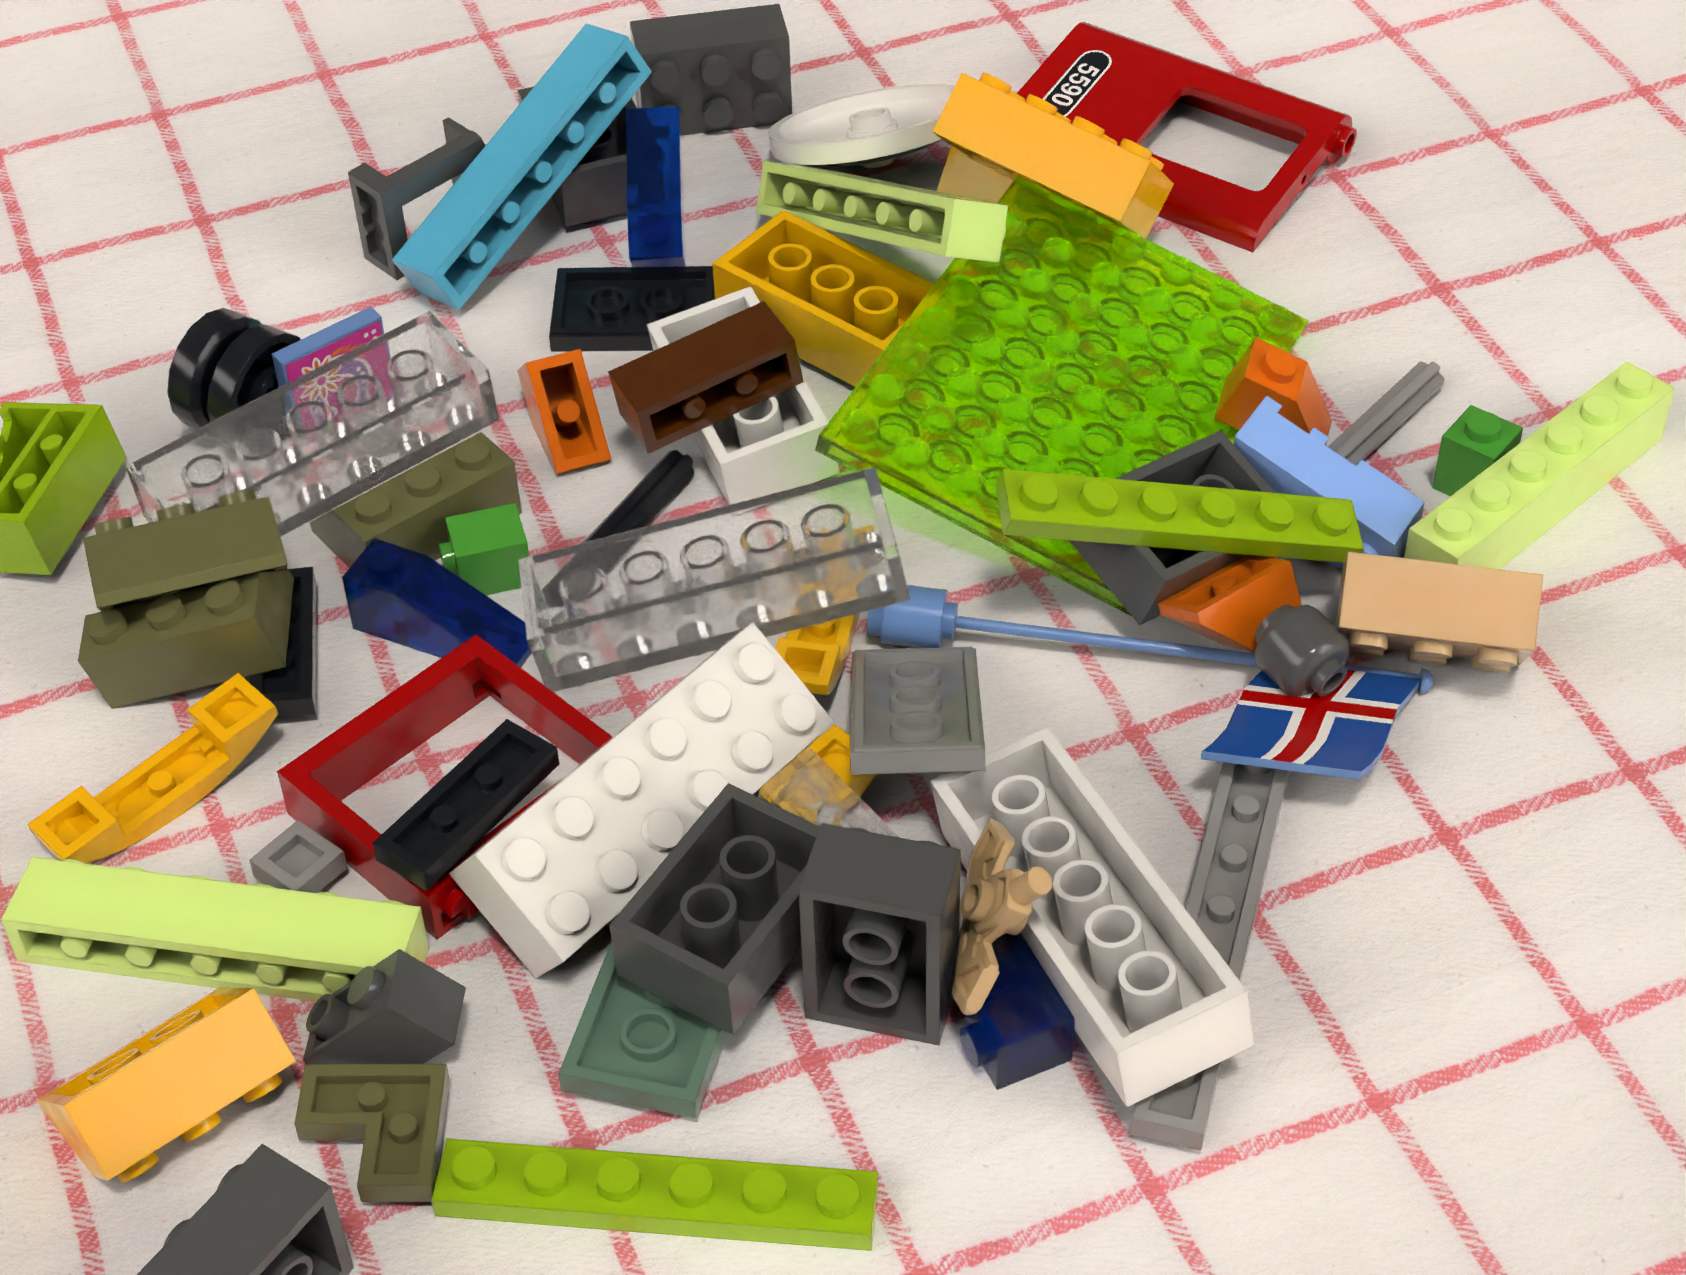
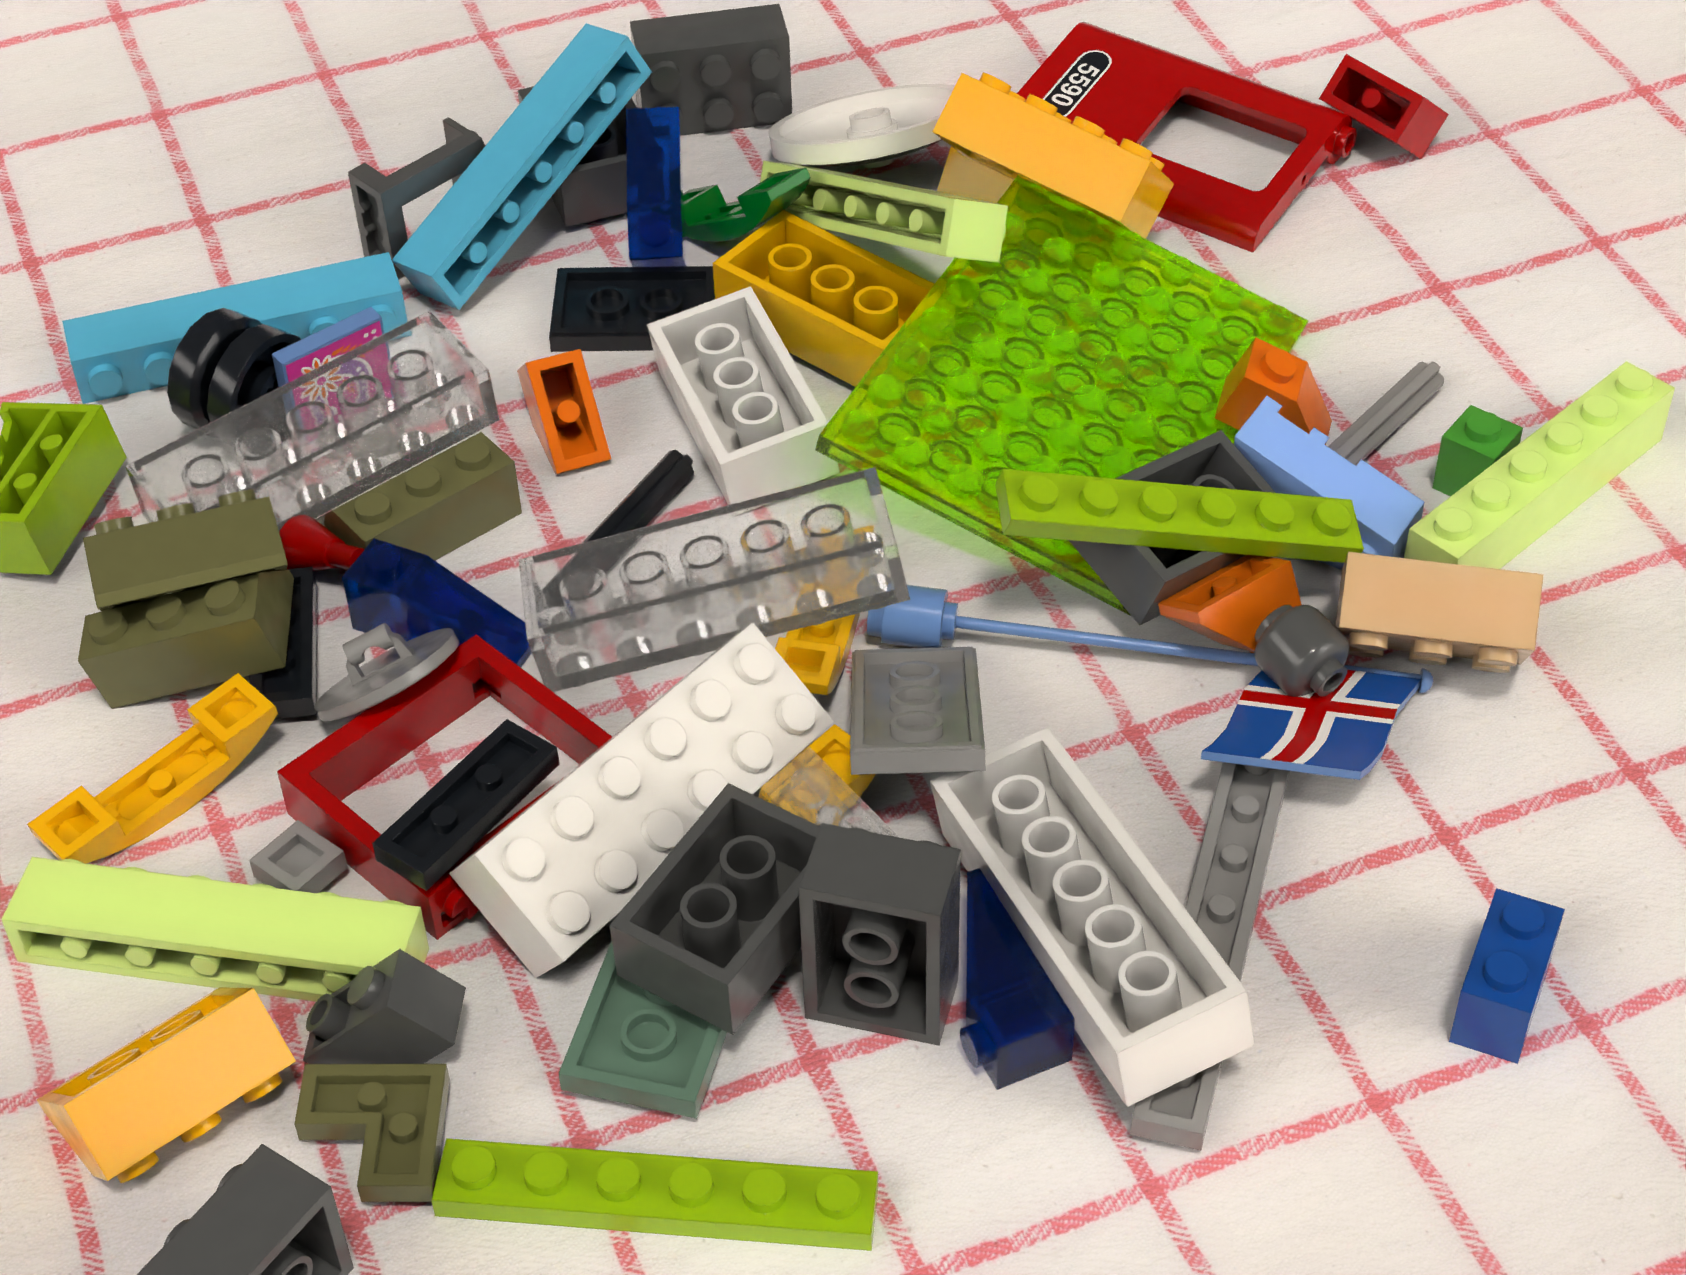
(136, 344): none -> medium azure brick
(313, 545): none -> red cone
(386, 673): none -> light grey shield
(486, 548): bright green brick -> none
(706, 376): reddish brown brick -> none
(712, 219): none -> green slope
(991, 905): tan piece -> none
(1384, 106): none -> red brick
(1506, 975): none -> blue brick

